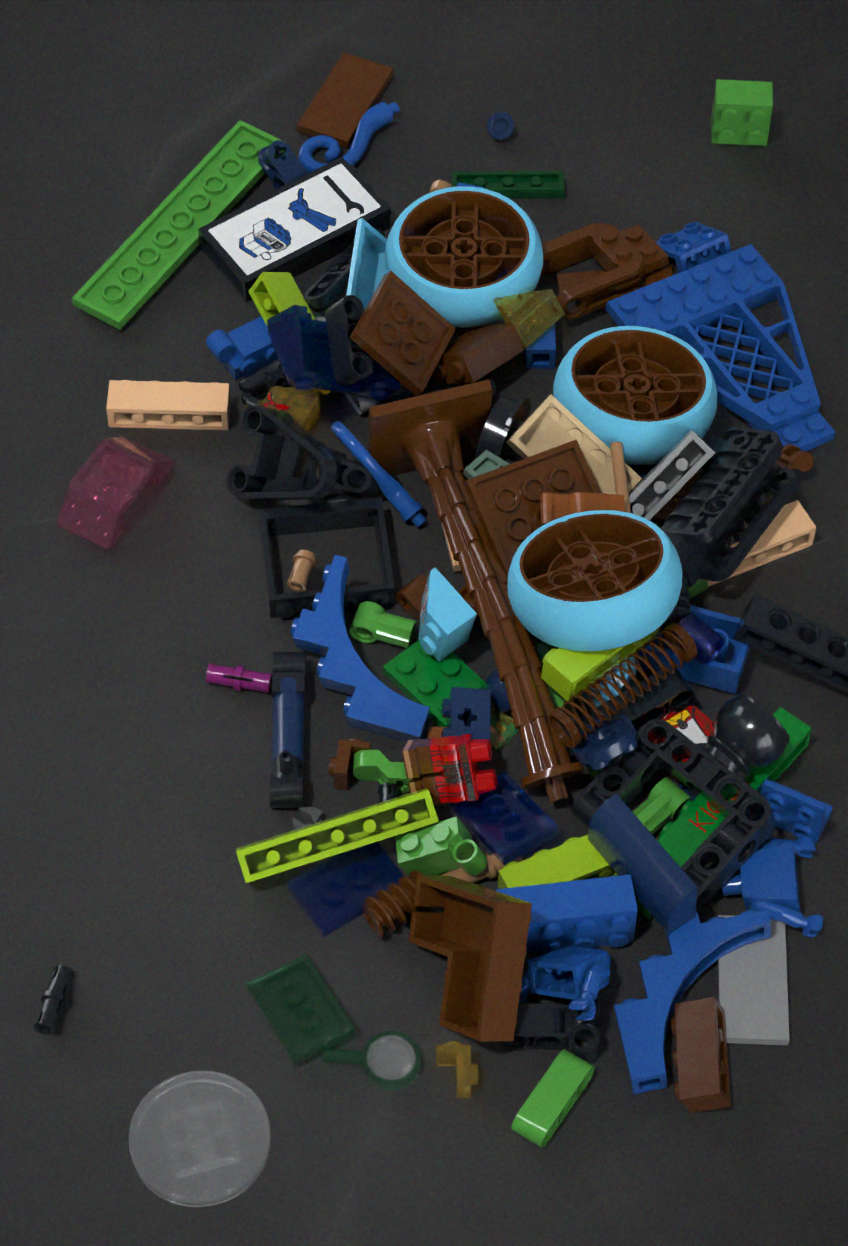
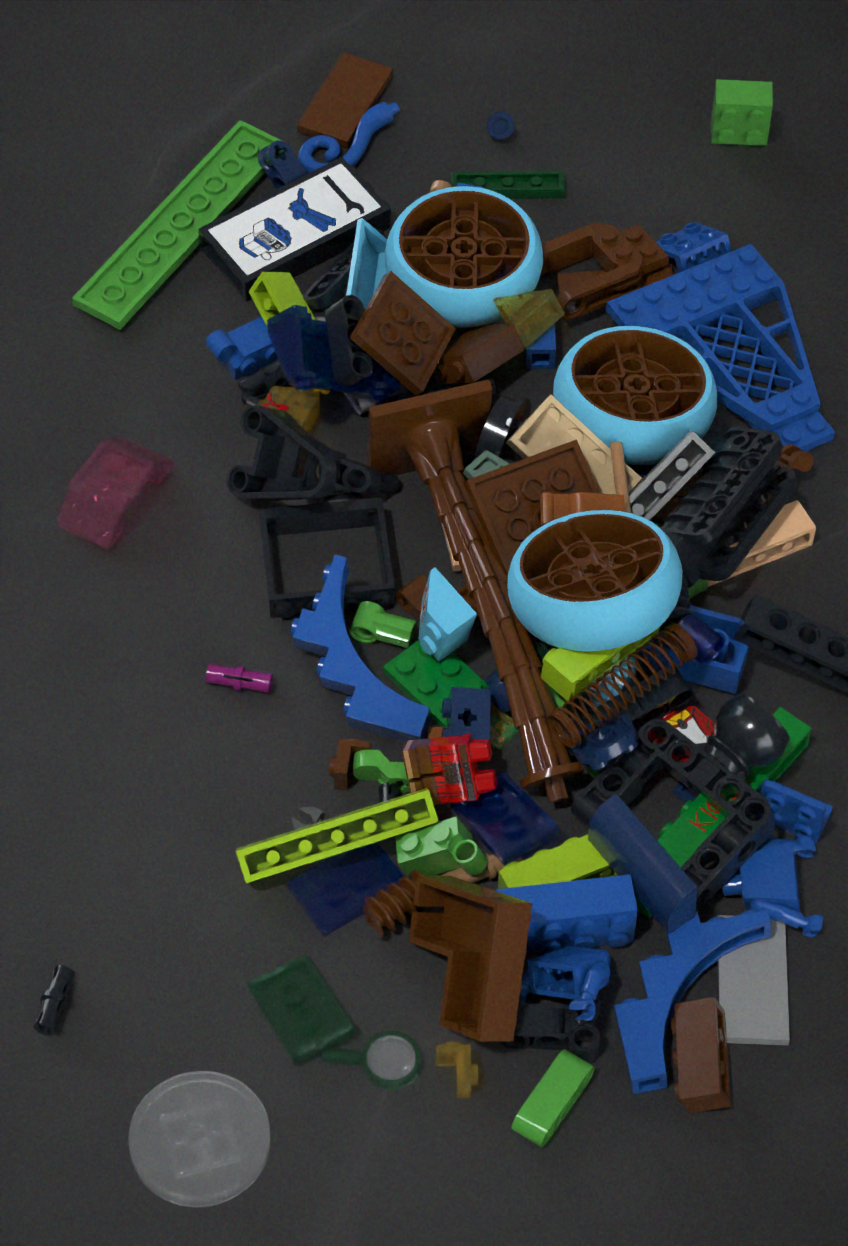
(168, 405): light nougat brick -> none
(288, 720): piece -> none
(303, 562): medium nougat pin -> none
(388, 485): blue plant -> none
(662, 805): bright green piece -> none

